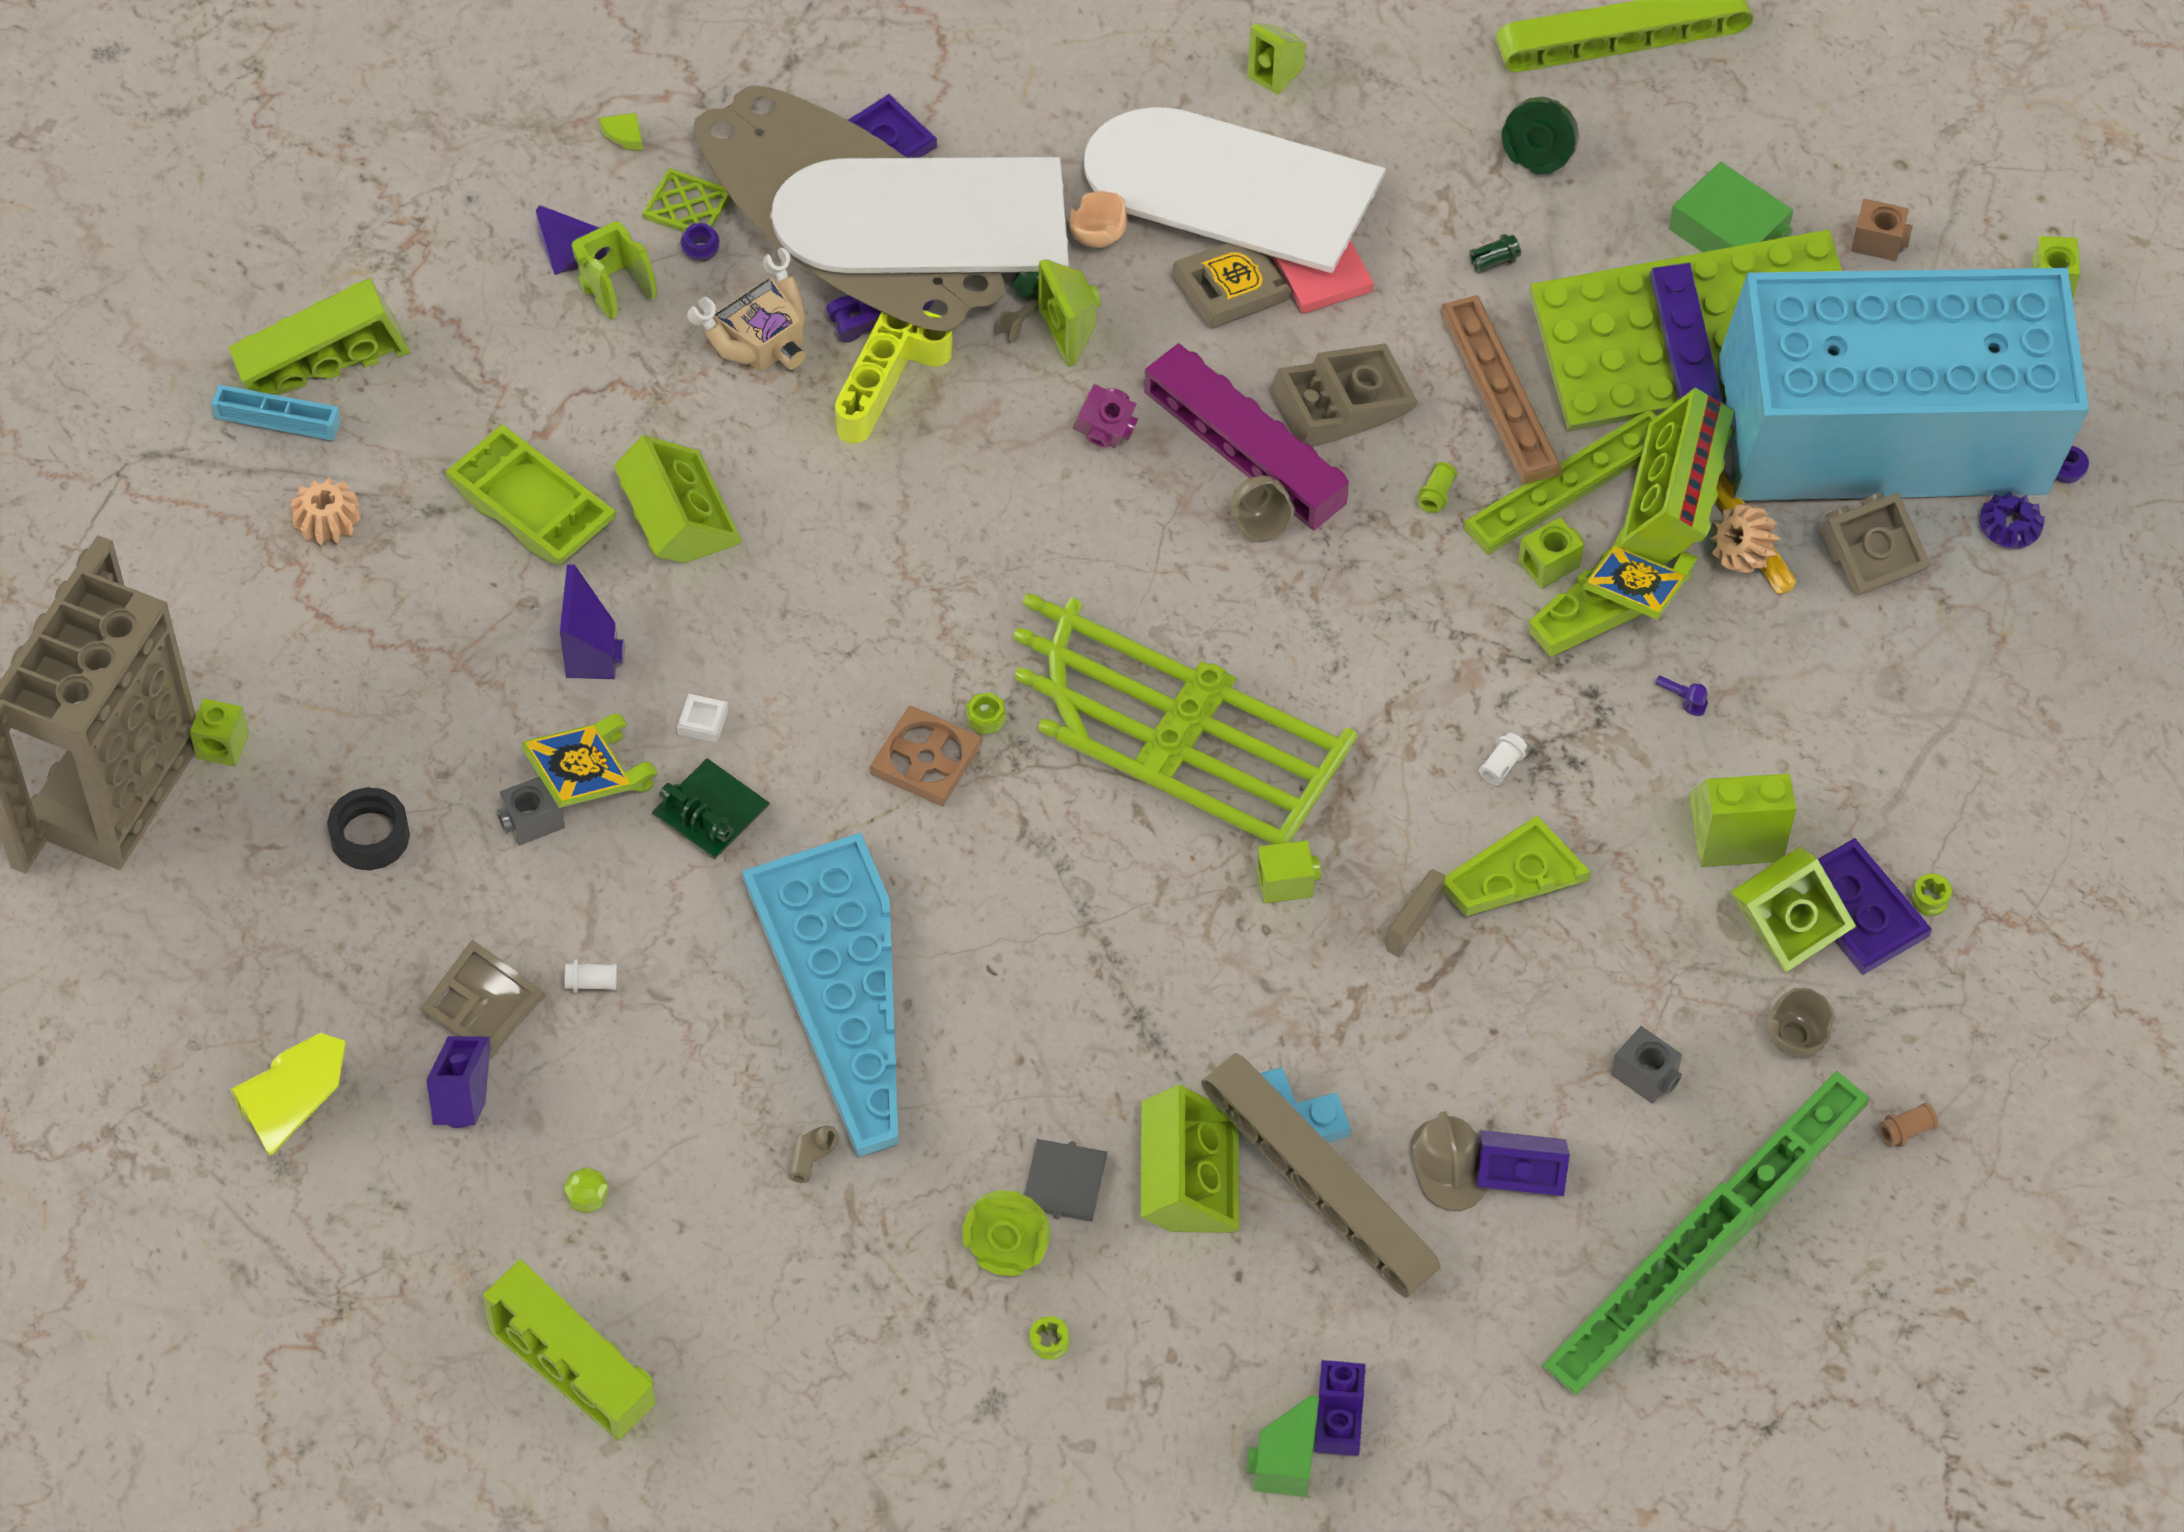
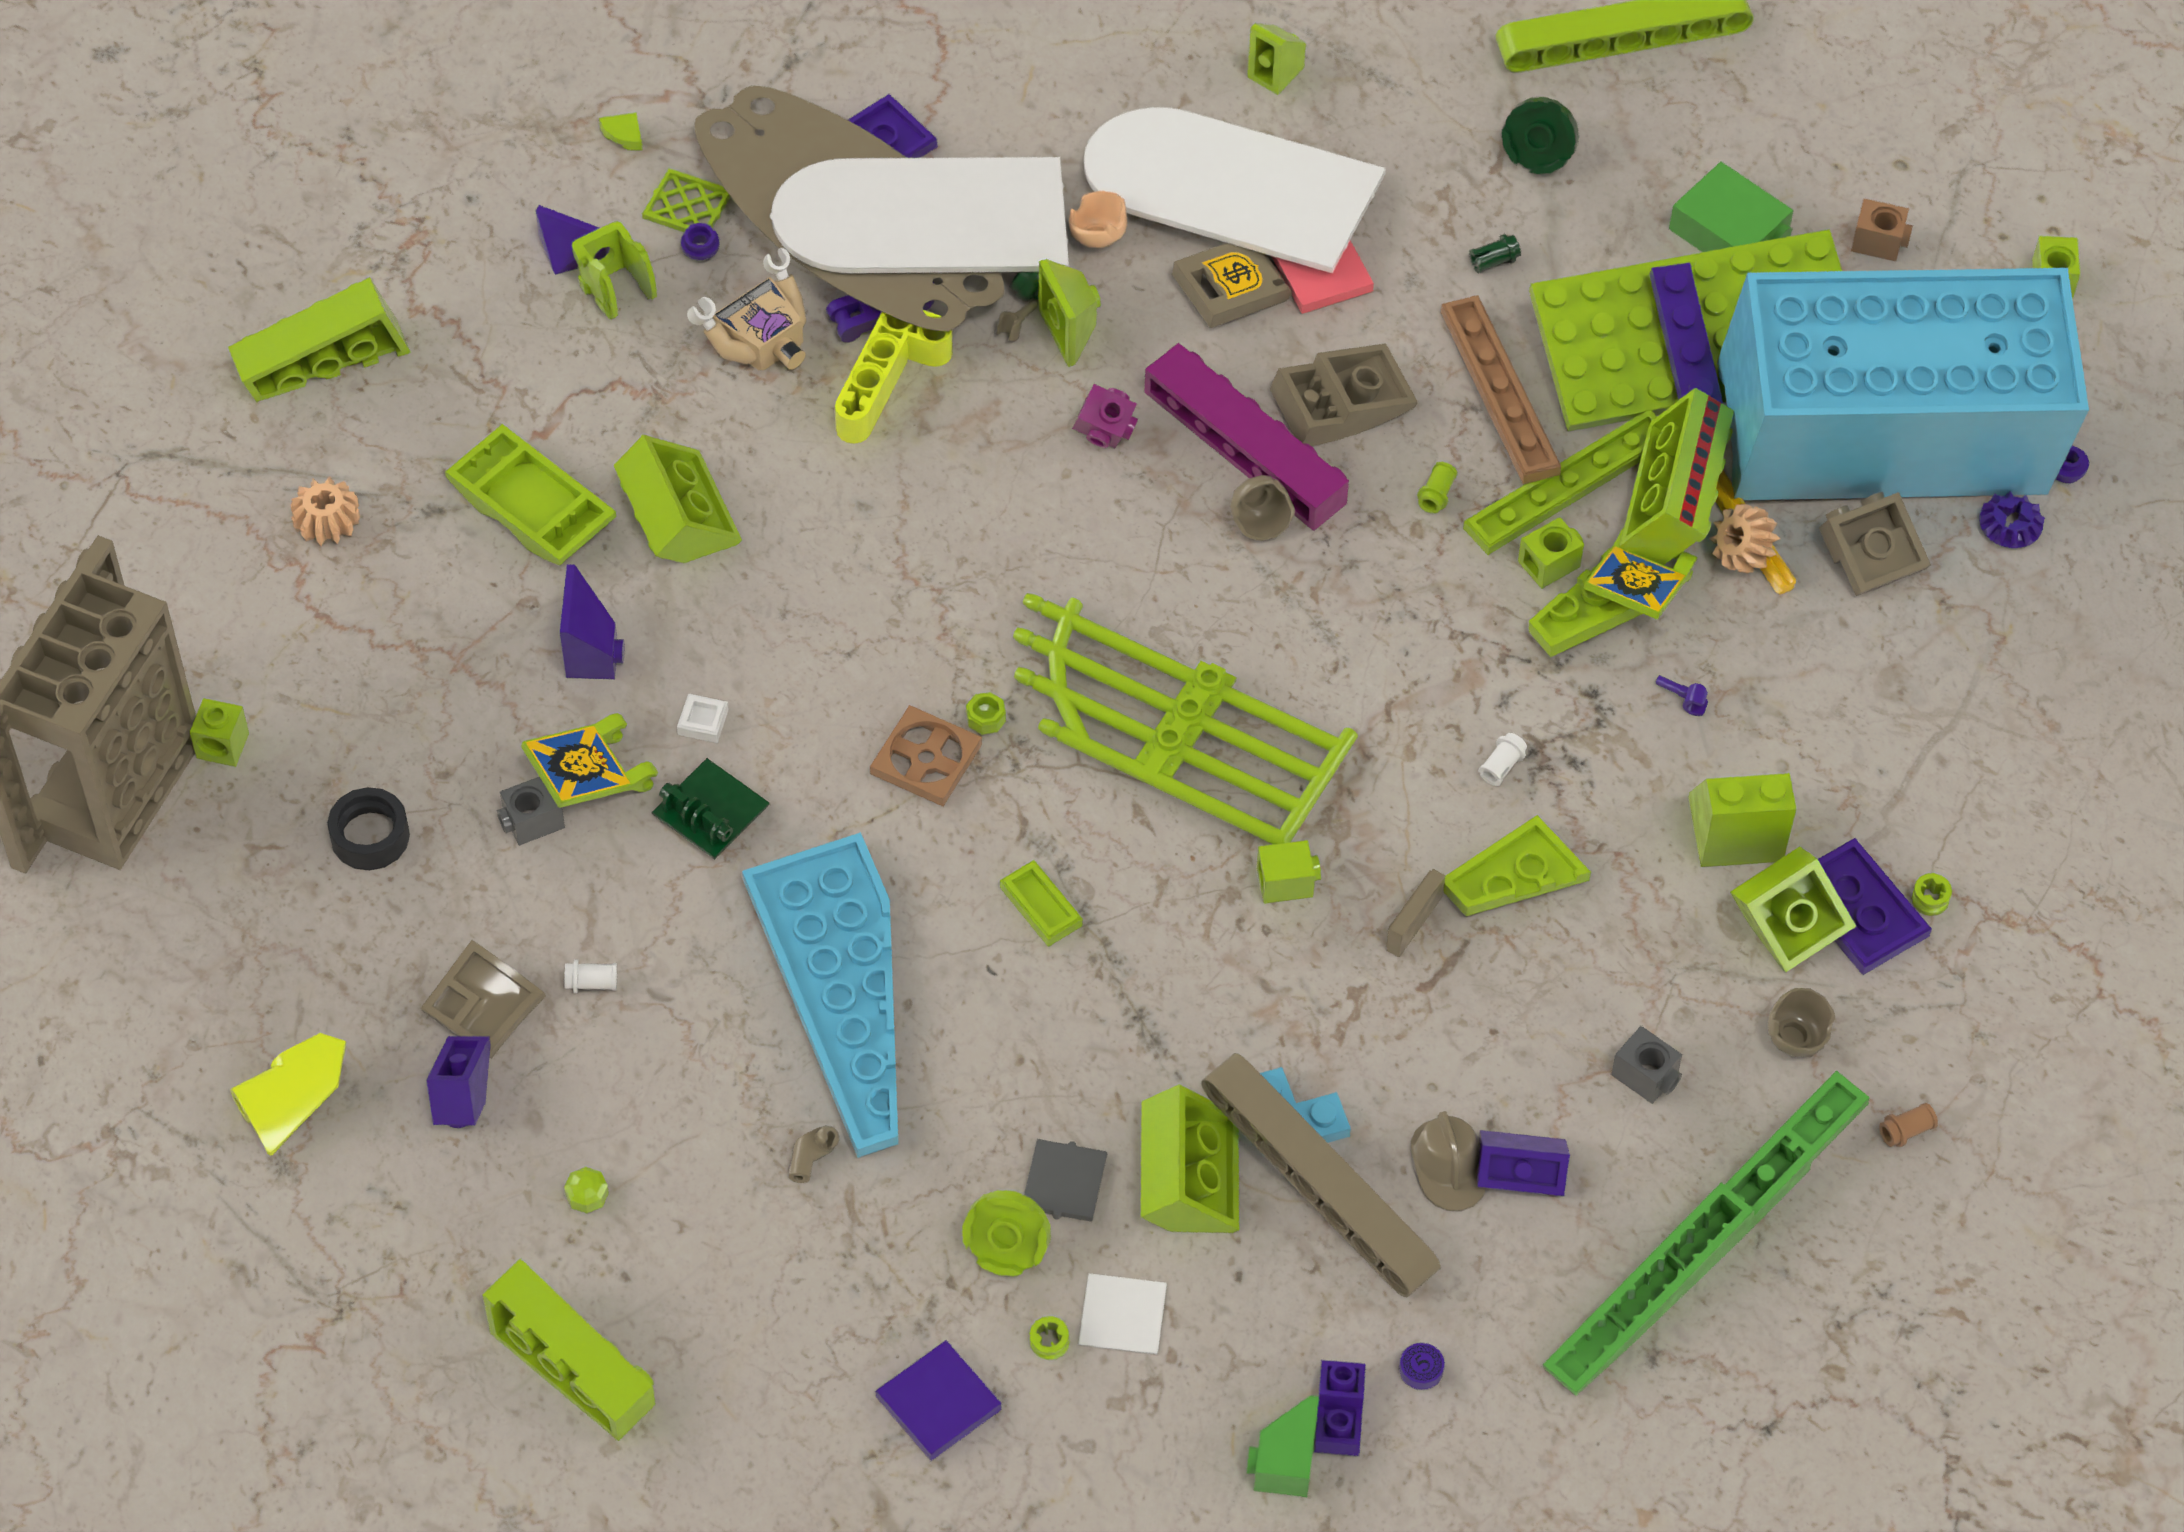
(276, 412): medium azure piece -> none
(938, 1400): none -> dark purple tile
(1041, 903): none -> lime tile
(1122, 1313): none -> white sticker
(1421, 1366): none -> dark purple tile

